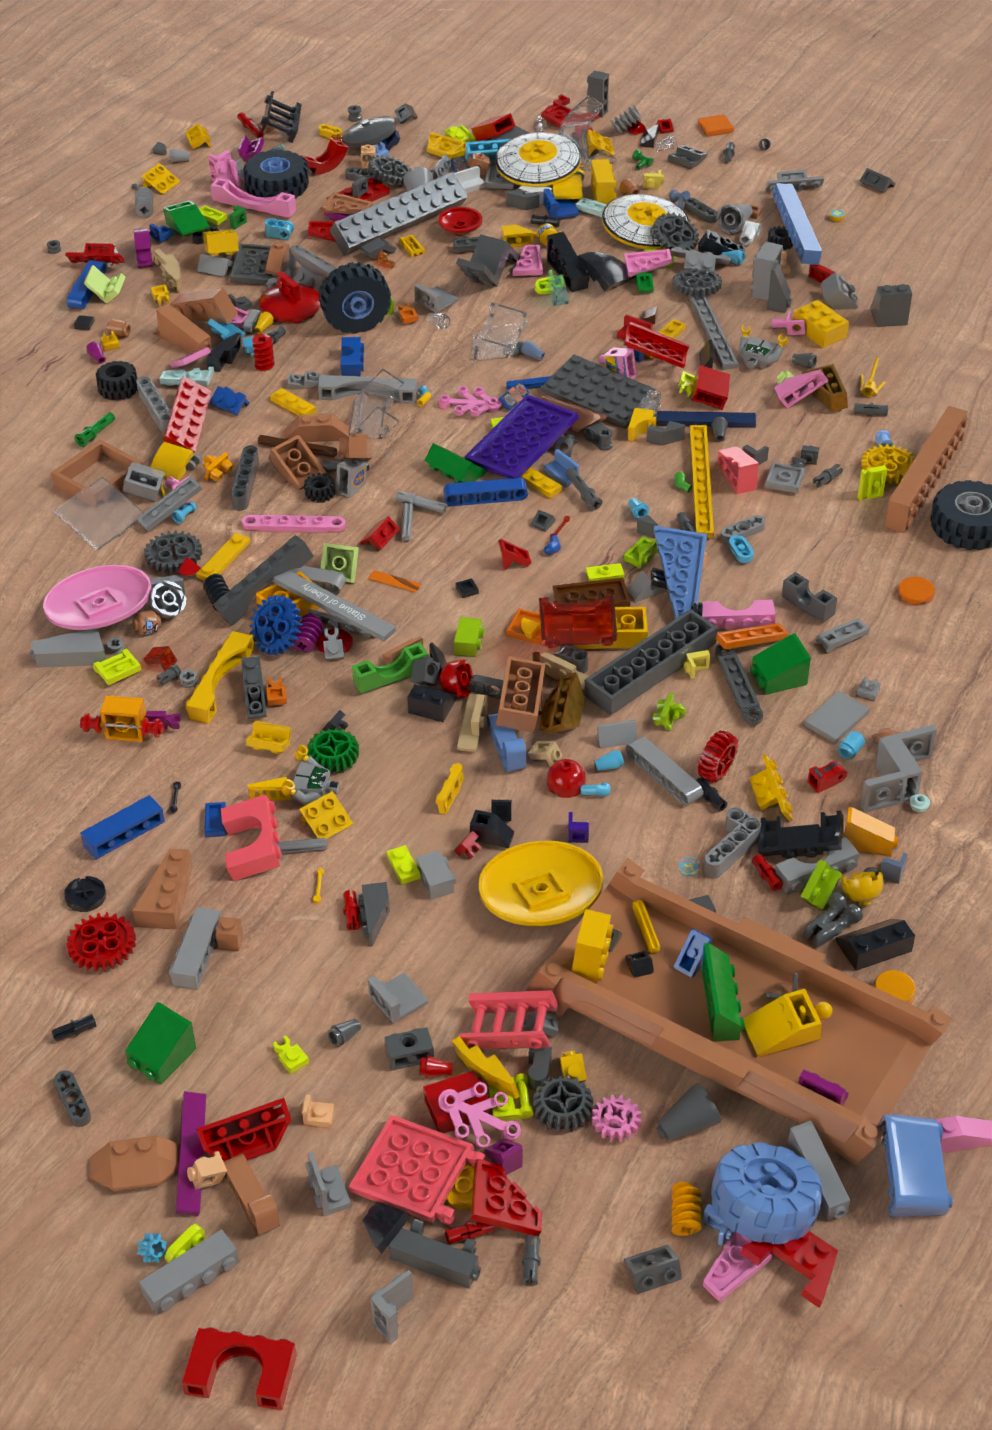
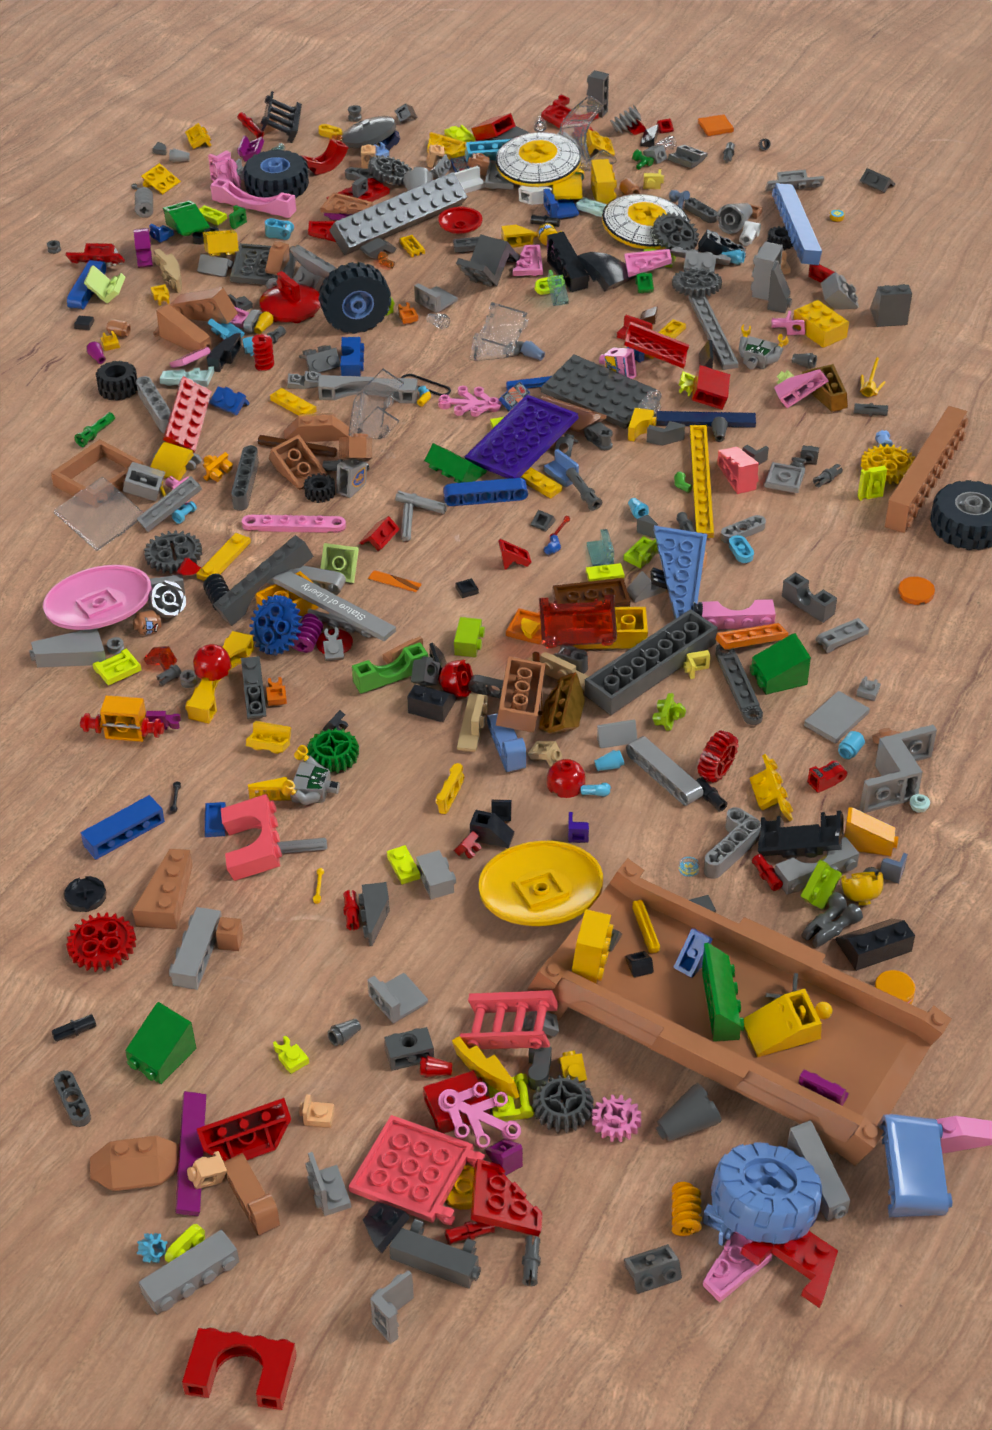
(211, 662): none -> red cylinder
(321, 359): none -> dark grey bracket
(326, 816): yellow hinge -> none
(432, 382): none -> black piece
(433, 152): none -> light nougat bracket
(522, 201): dark grey slope -> none
(601, 551): none -> clear light blue panel
(656, 152): none -> light grey bracket

